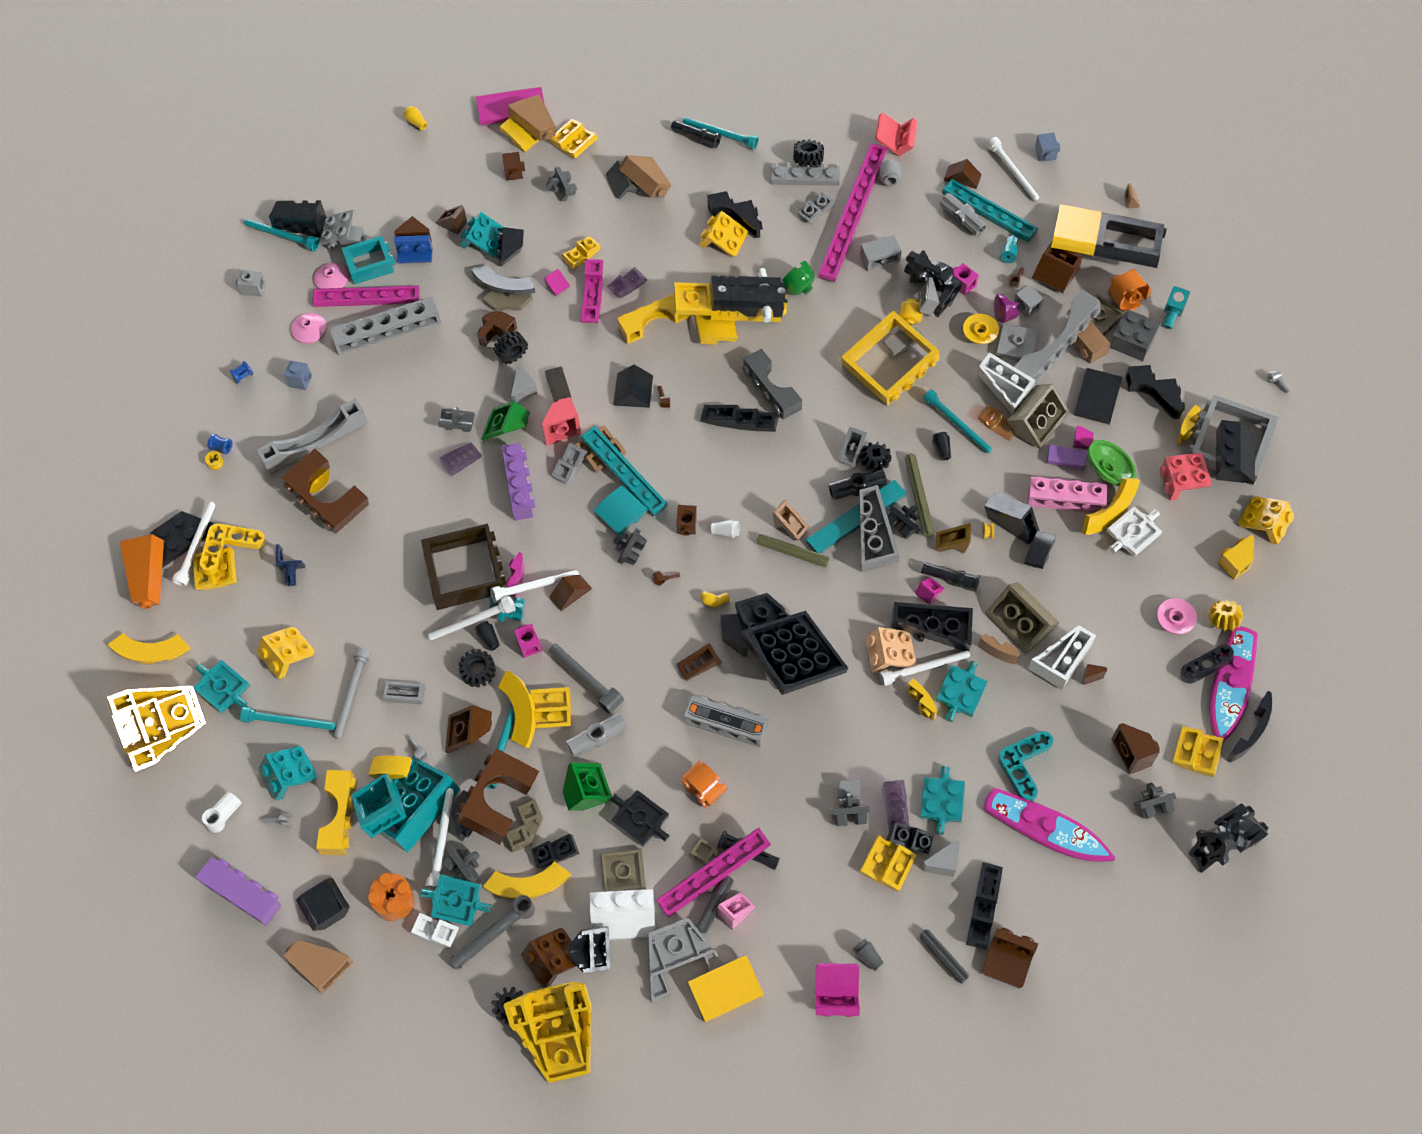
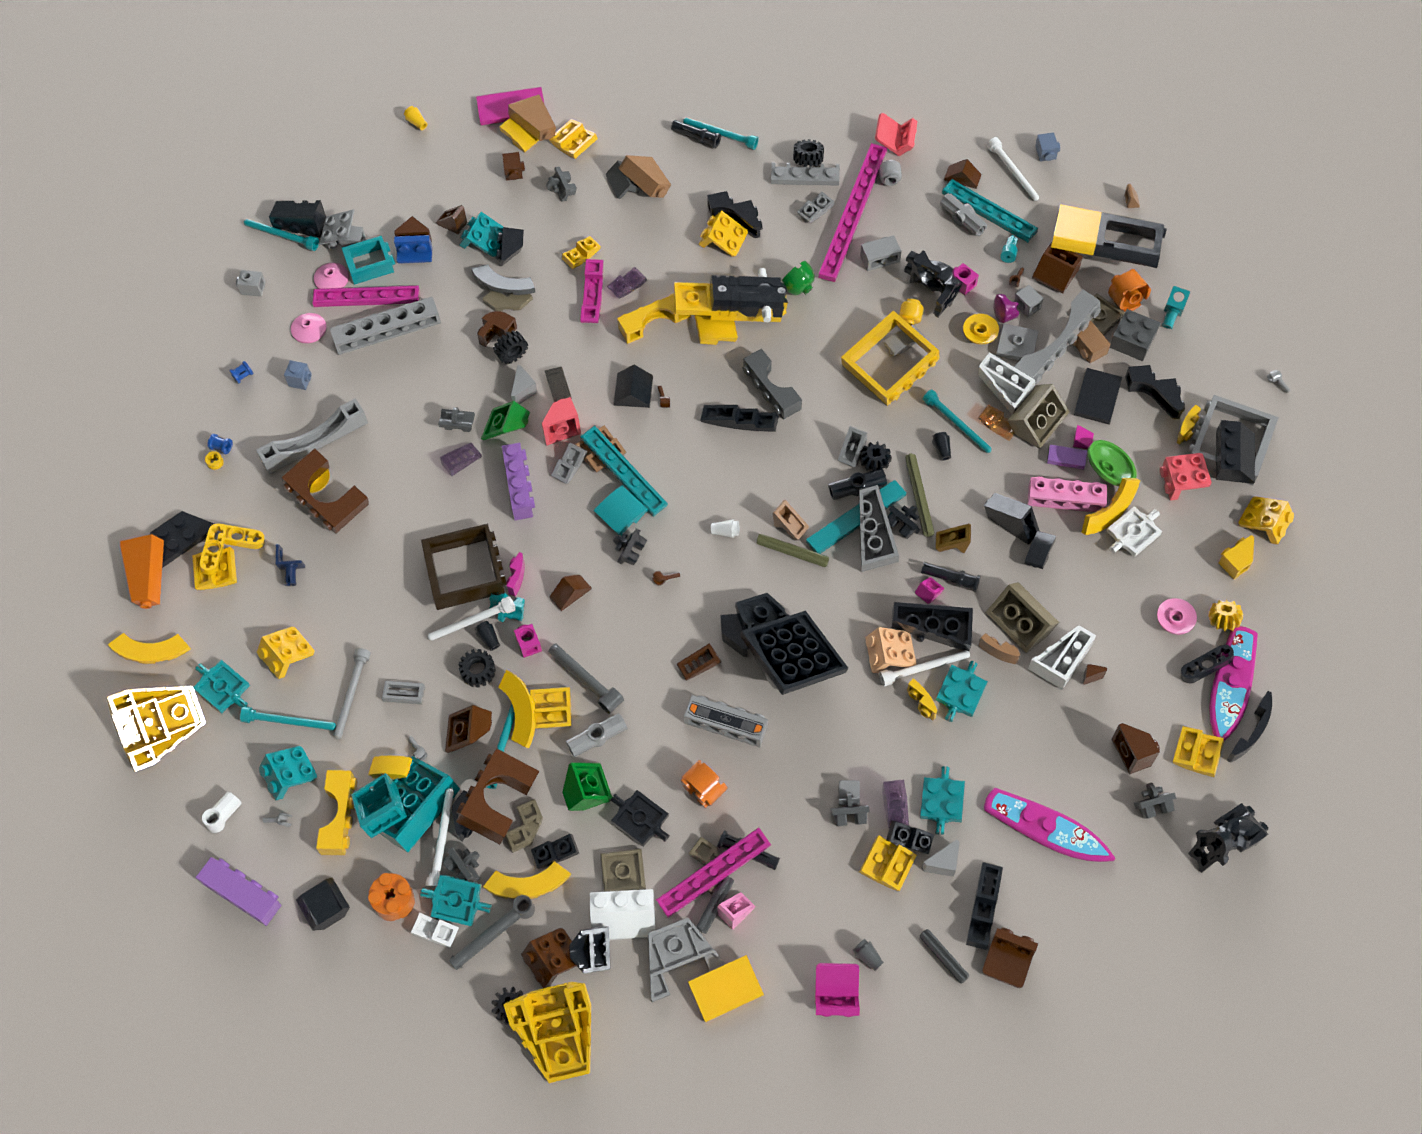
(181, 577): white piece -> none
(317, 964): medium nougat slope -> none
(498, 593): white piece -> none
(556, 282): dark pink slope -> none
(686, 512): reddish brown brick -> none
(713, 600): yellow arm -> none
(928, 297): light grey slope -> none
(988, 530): yellow bush -> none
(1019, 757): teal beam -> none

